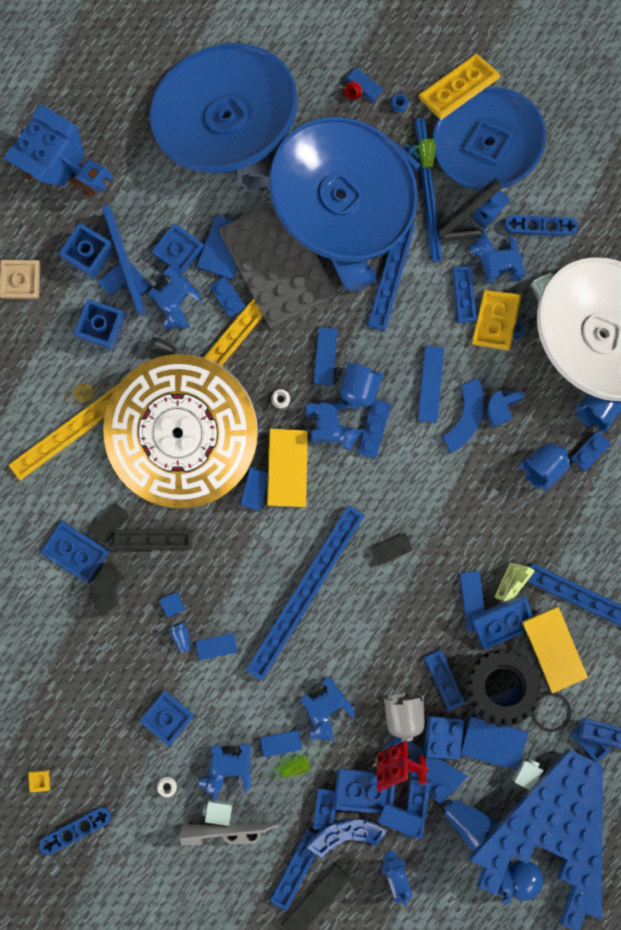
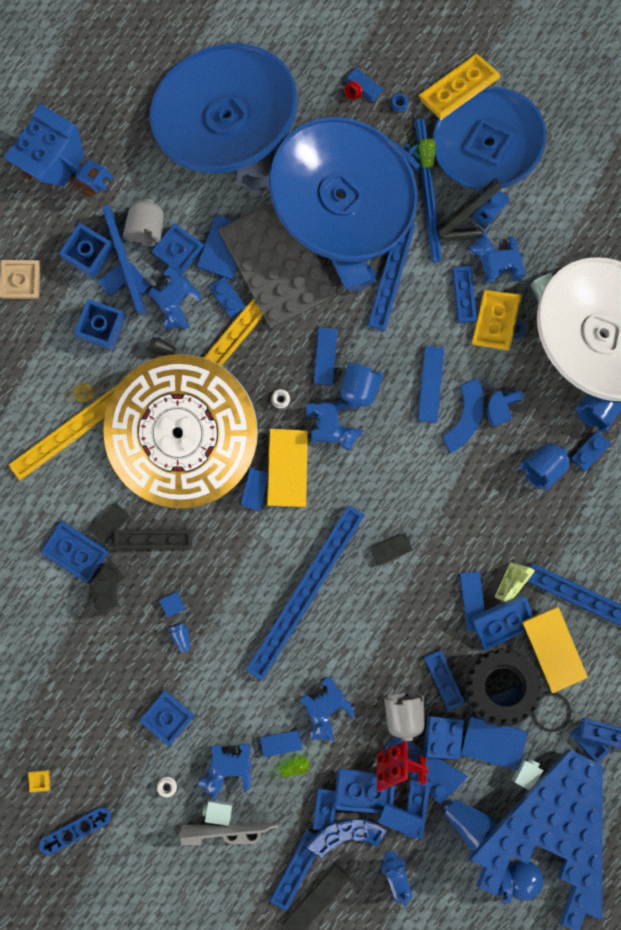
(144, 223): none -> light grey cylinder
(216, 646): blue tile -> none
(374, 428): blue plate -> none
(541, 225): blue beam -> none

